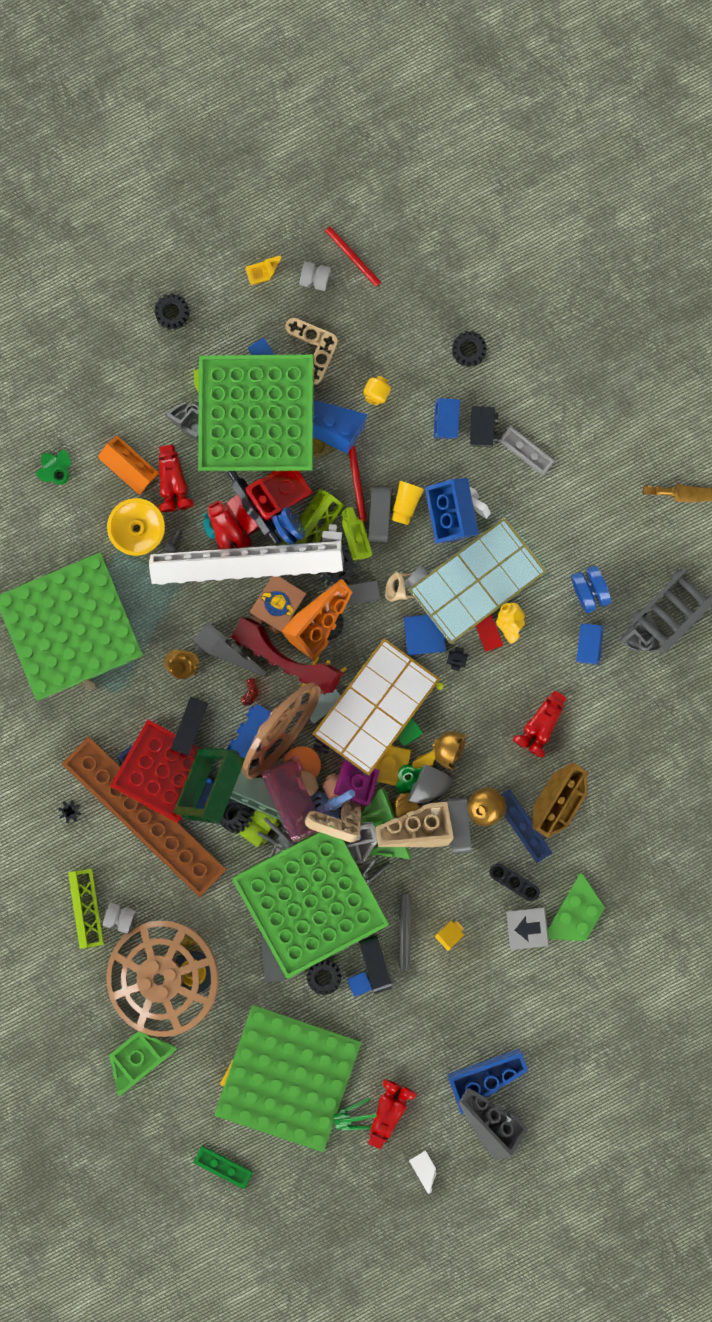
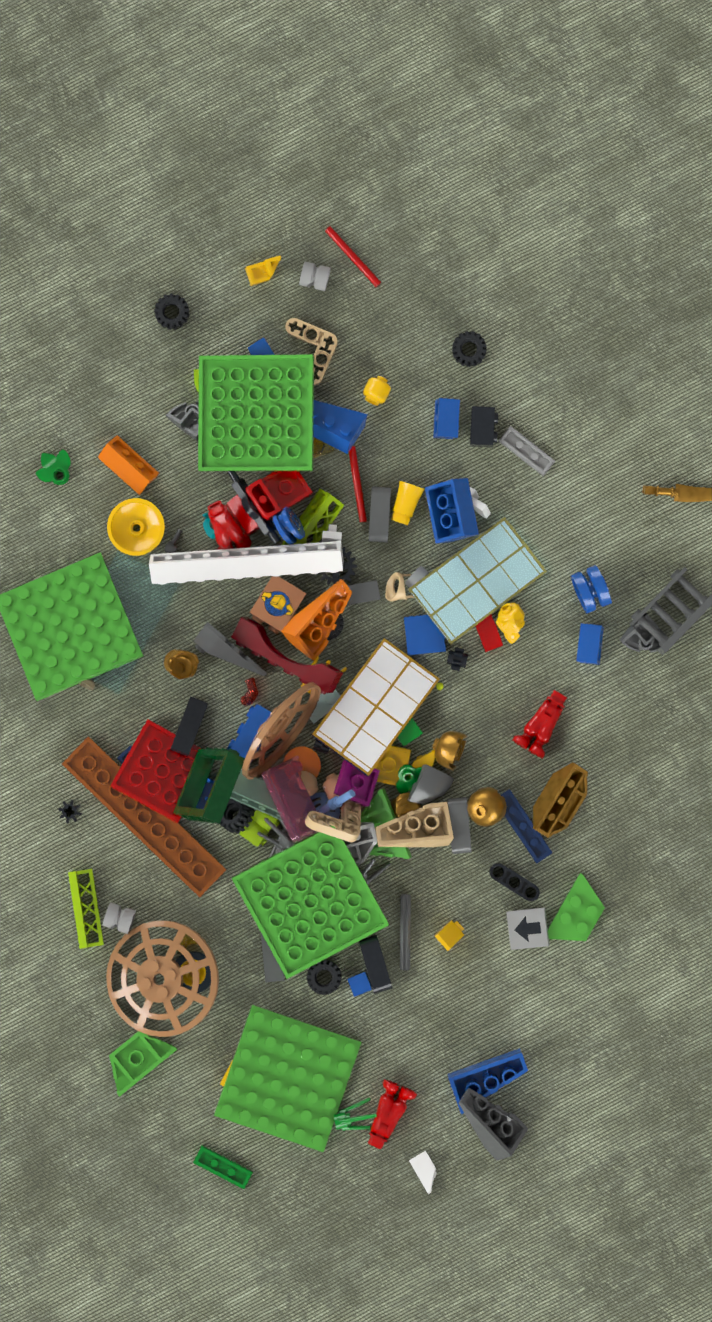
(172, 481): red piece -> none
(355, 535): lime hinge -> none

